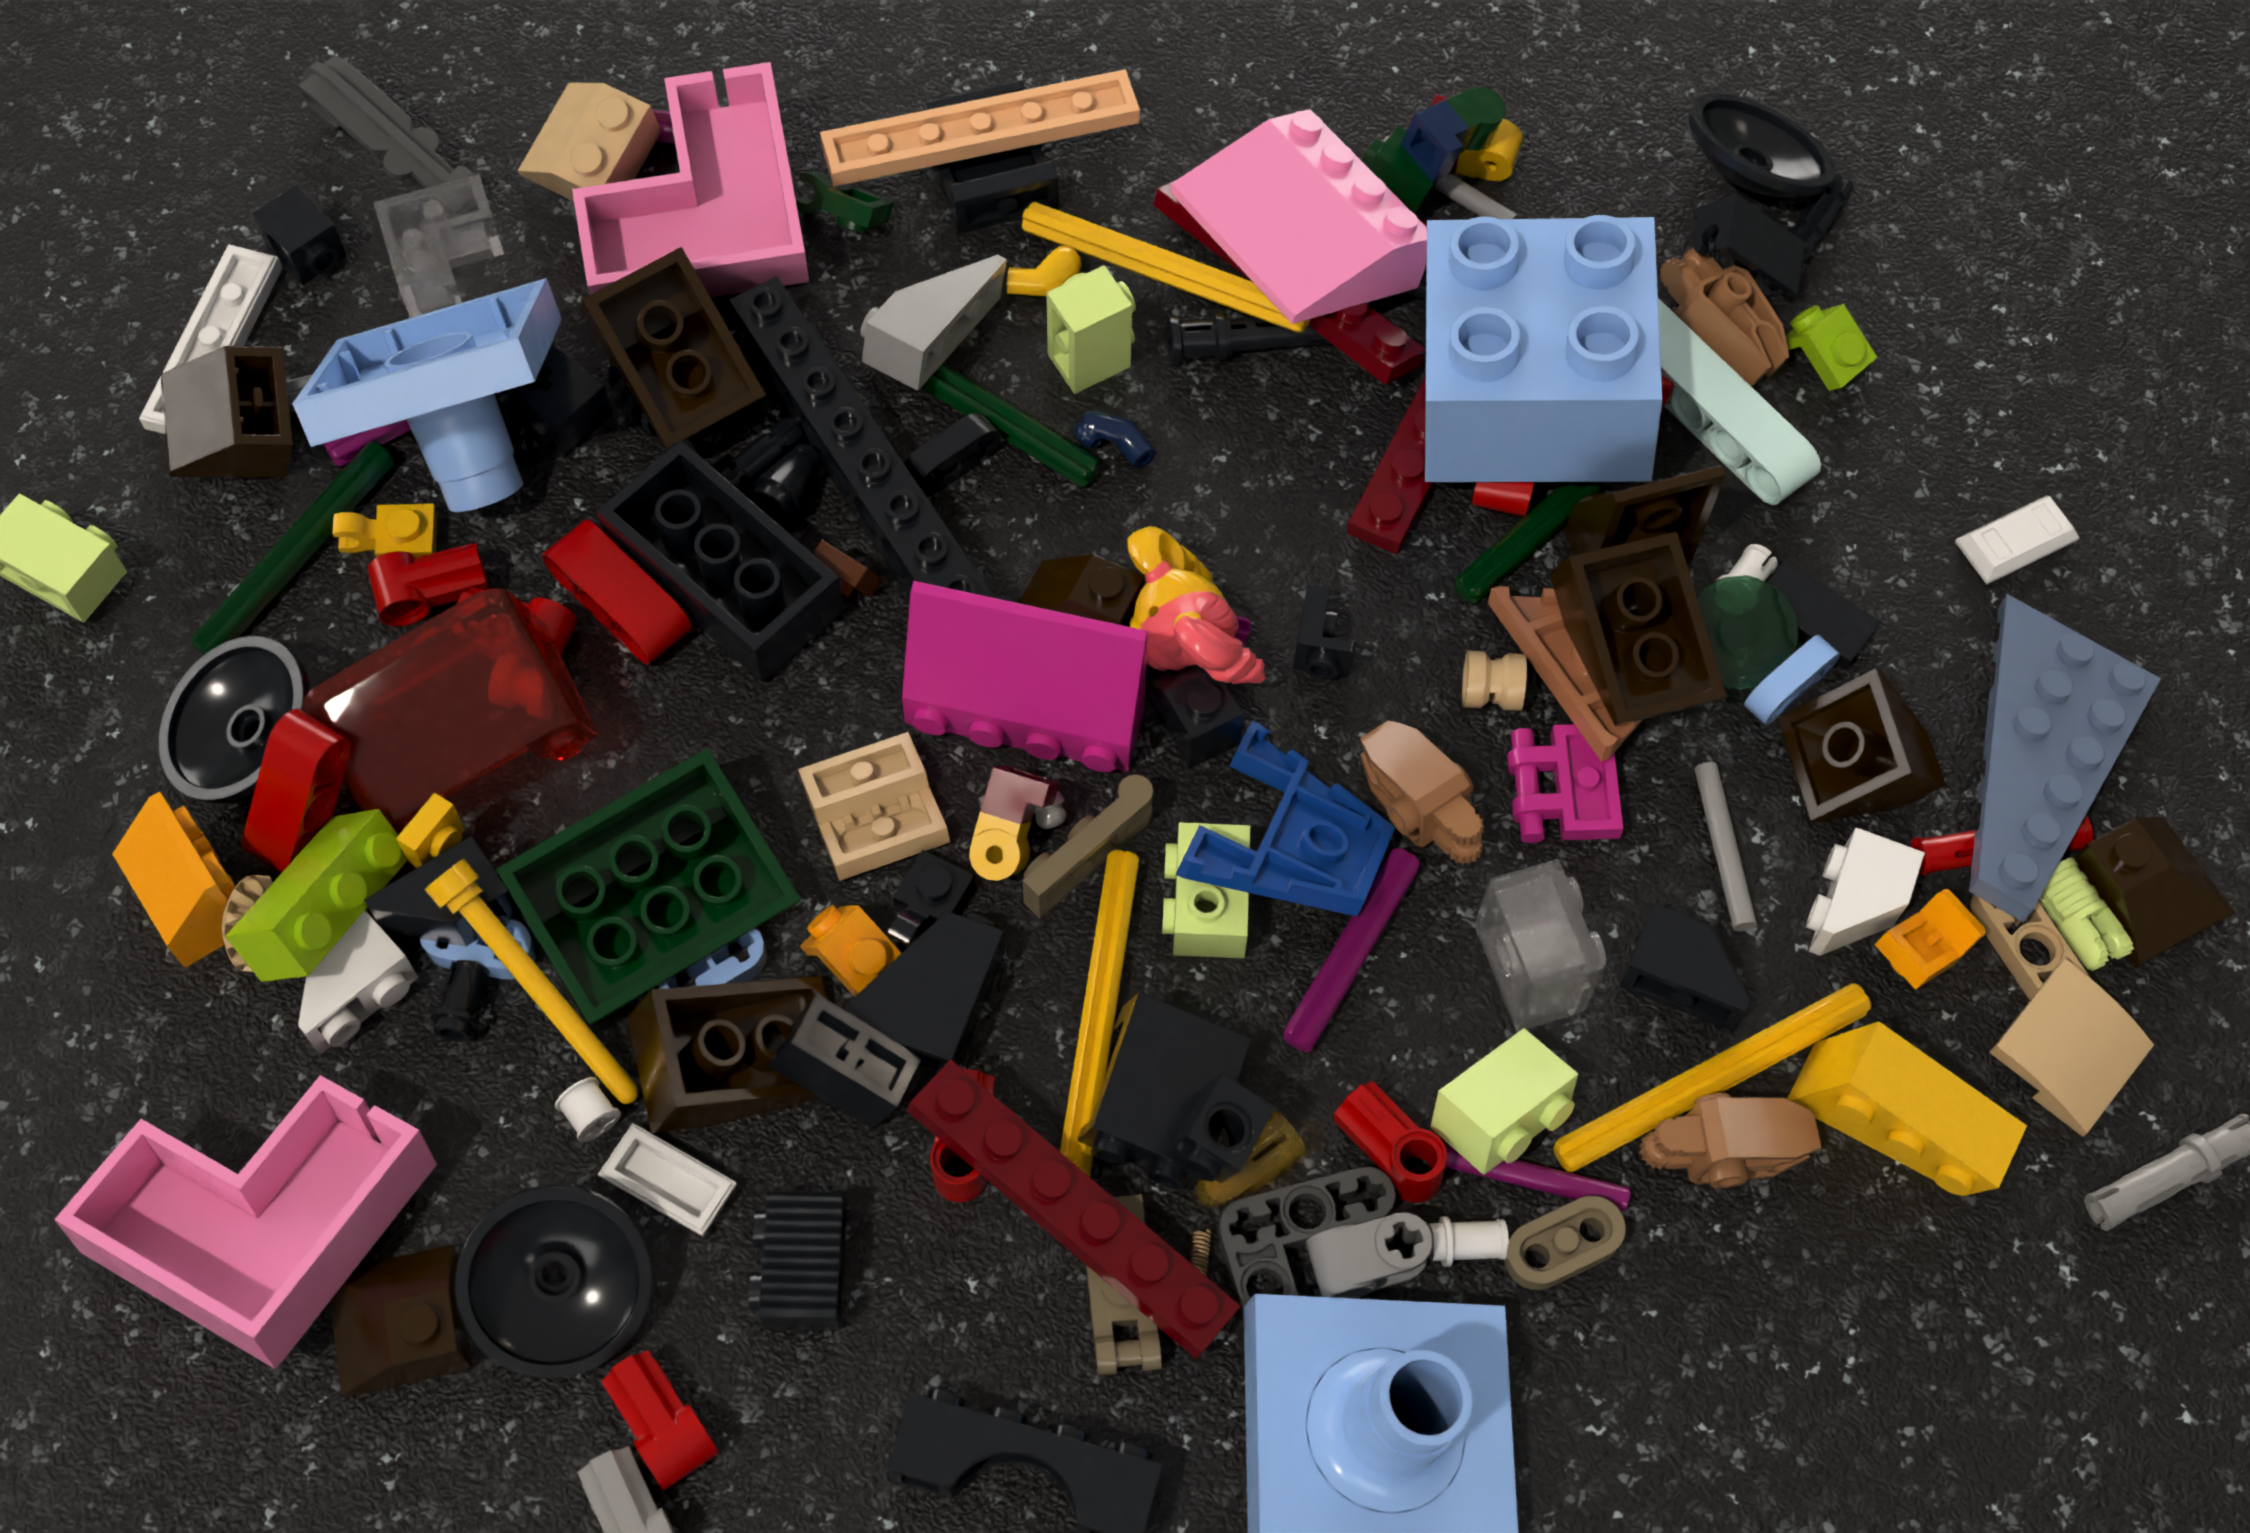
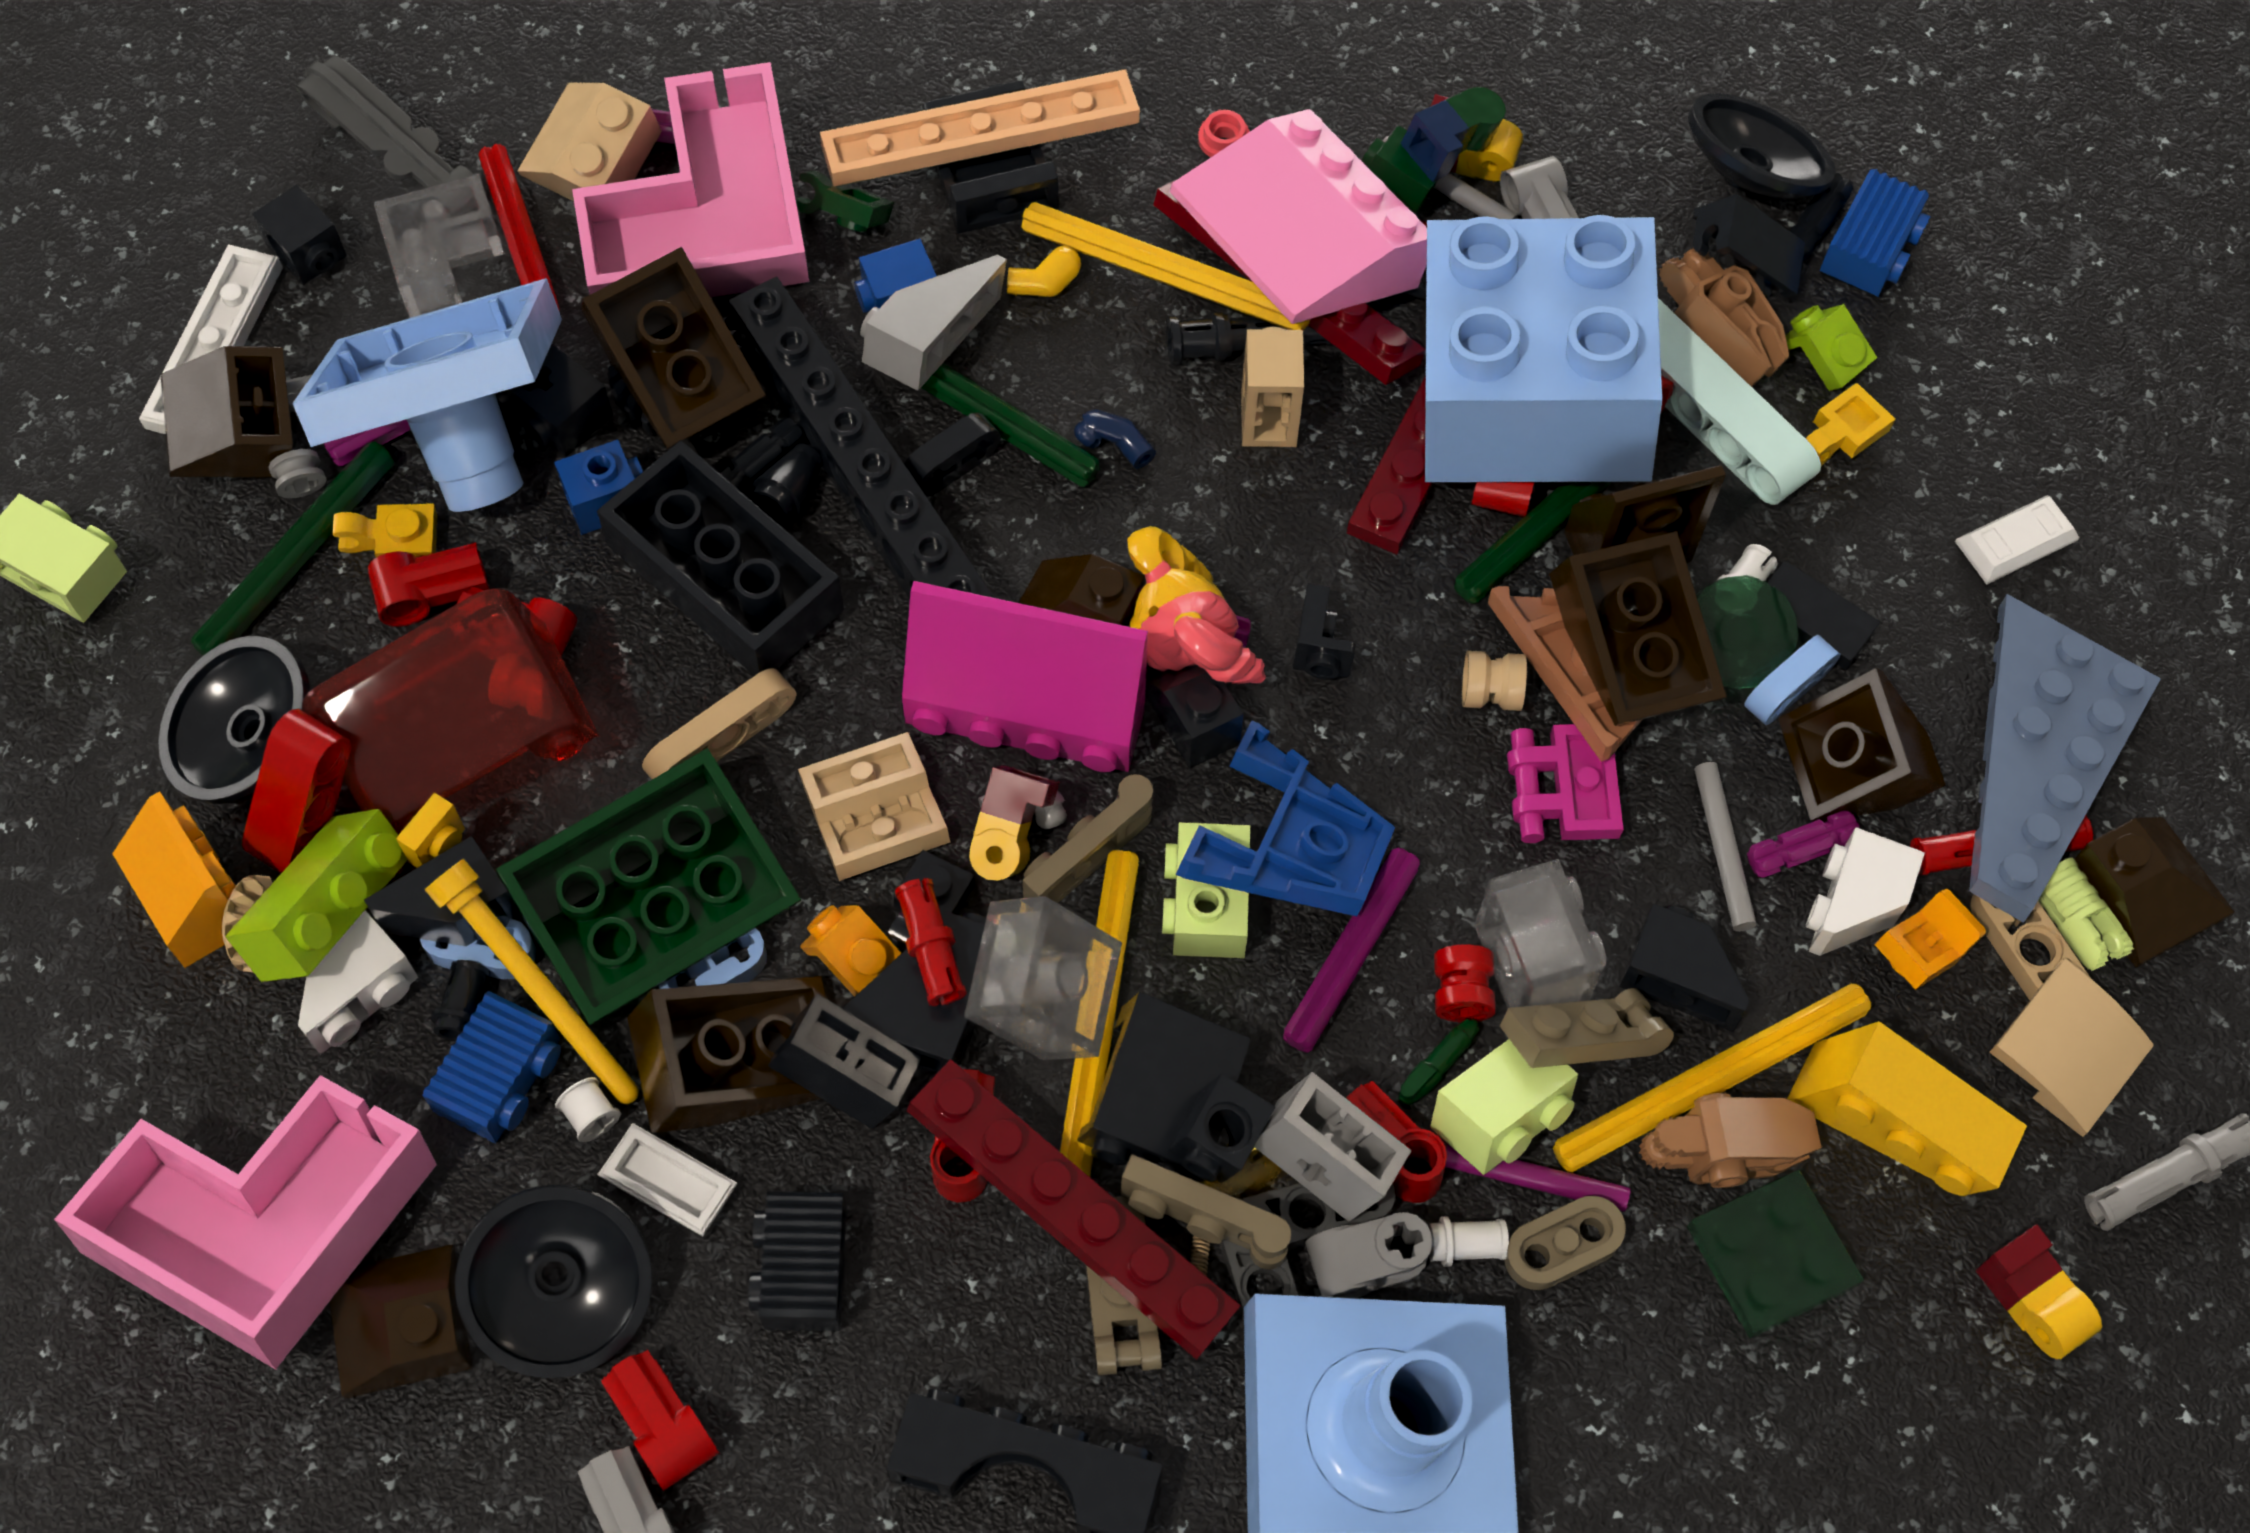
(297, 473): none -> light grey bush
(493, 1068): none -> blue brick
(513, 215): none -> red axle
(593, 479): none -> blue brick
(617, 591): red beam -> none
(725, 723): none -> tan beam
(850, 572): reddish brown plate -> none
(891, 271): none -> blue brick
(930, 942): none -> red pin
(1043, 978): none -> clear brick
(1090, 328): yellowish green brick -> none
(1206, 1211): none -> dark tan plate
(1221, 125): none -> coral plate
(1272, 387): none -> tan brick
(1331, 1147): none -> light grey brick
(1422, 790): medium nougat hinge -> none
(1430, 1071): none -> dark green piece
(1464, 983): none -> red wheel
(1537, 190): none -> light grey piece
(1587, 1030): none -> dark tan plate
(1774, 1253): none -> clear green plate
(1801, 844): none -> magenta axle
(1849, 423): none -> yellow plate
(1874, 233): none -> blue brick
(2040, 1294): none -> leg

